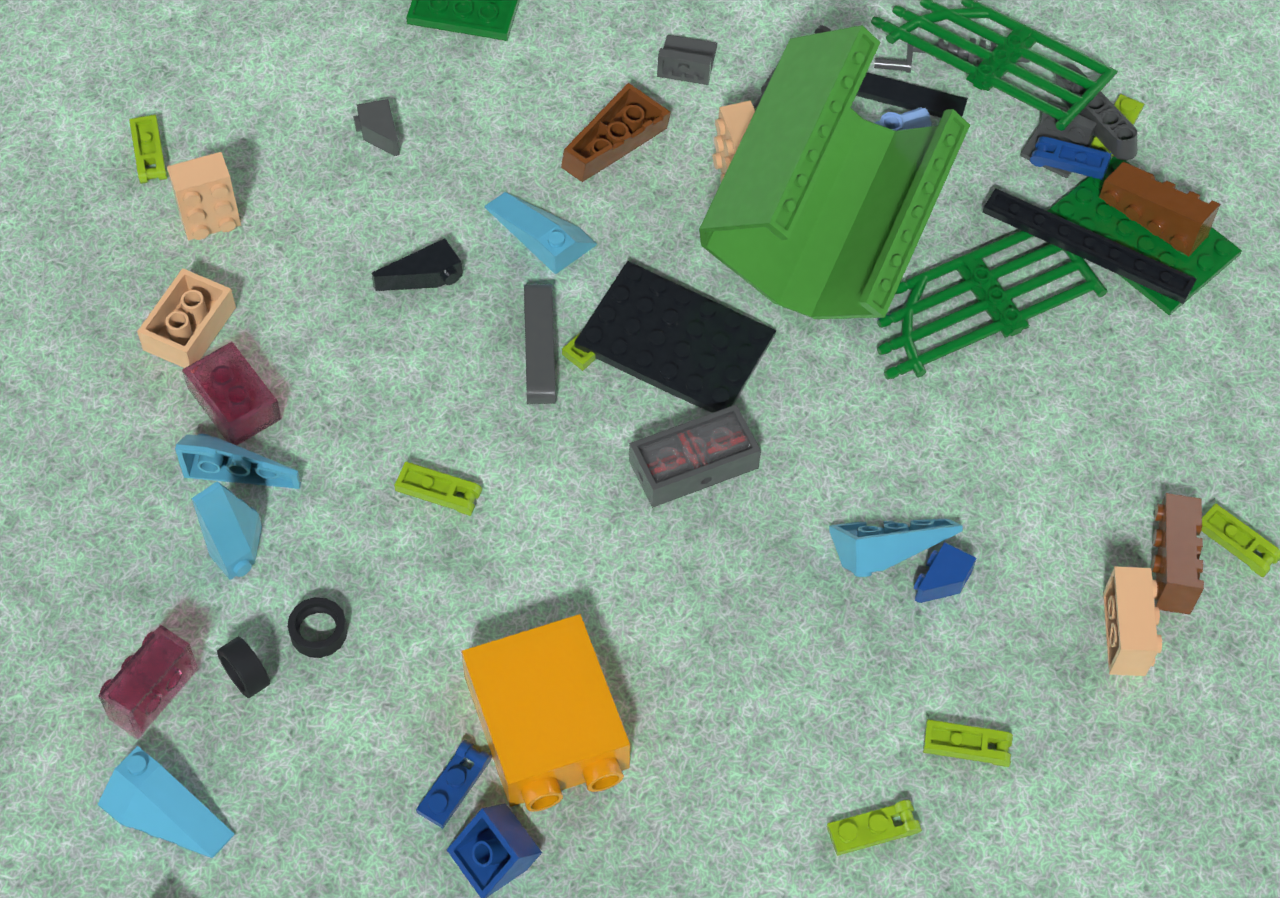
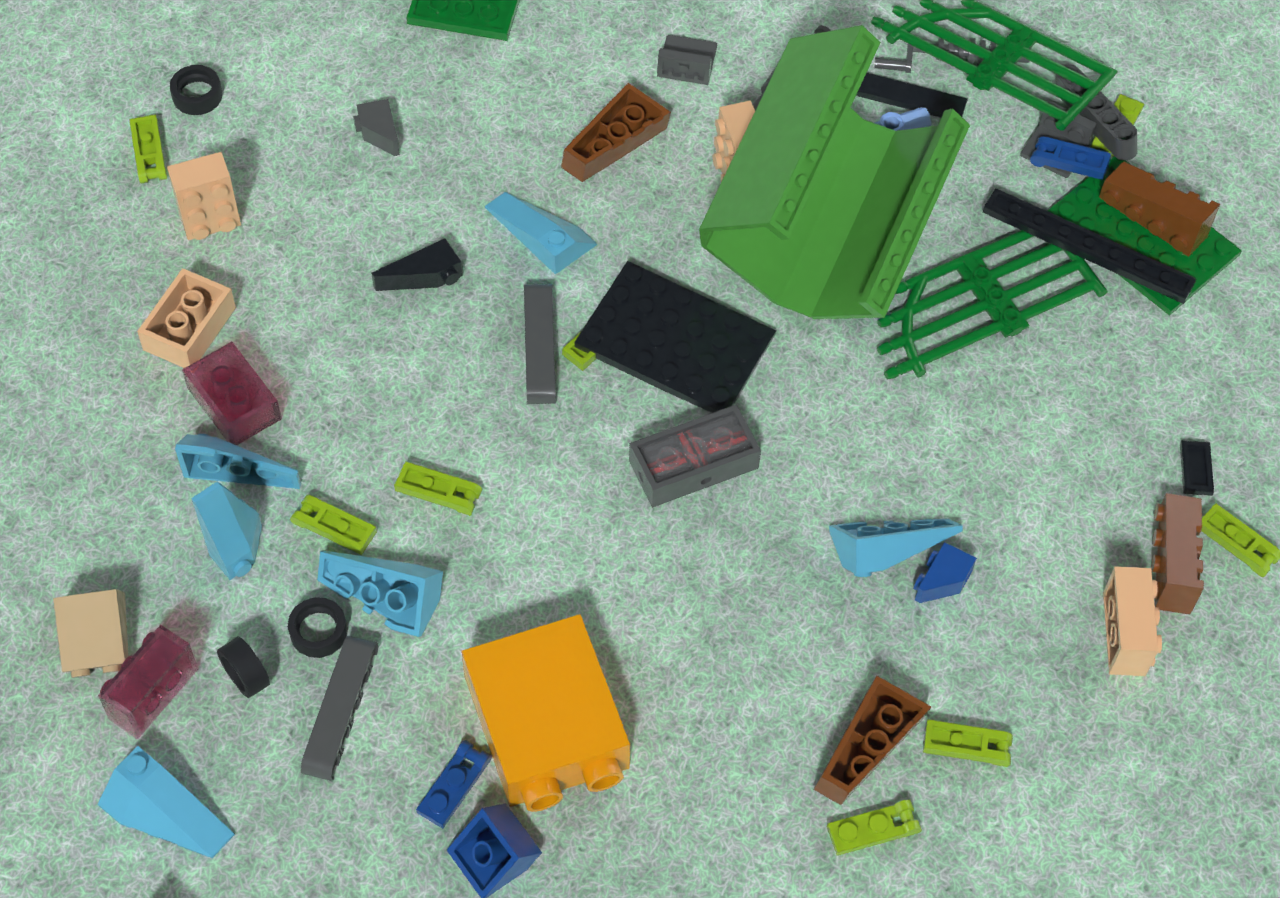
(92, 631): none -> tan slope
(198, 105): none -> black tyre
(334, 524): none -> lime plate
(336, 711): none -> dark grey beam
(395, 589): none -> medium azure wedge
(877, 726): none -> dark orange wedge
(1196, 468): none -> black tile

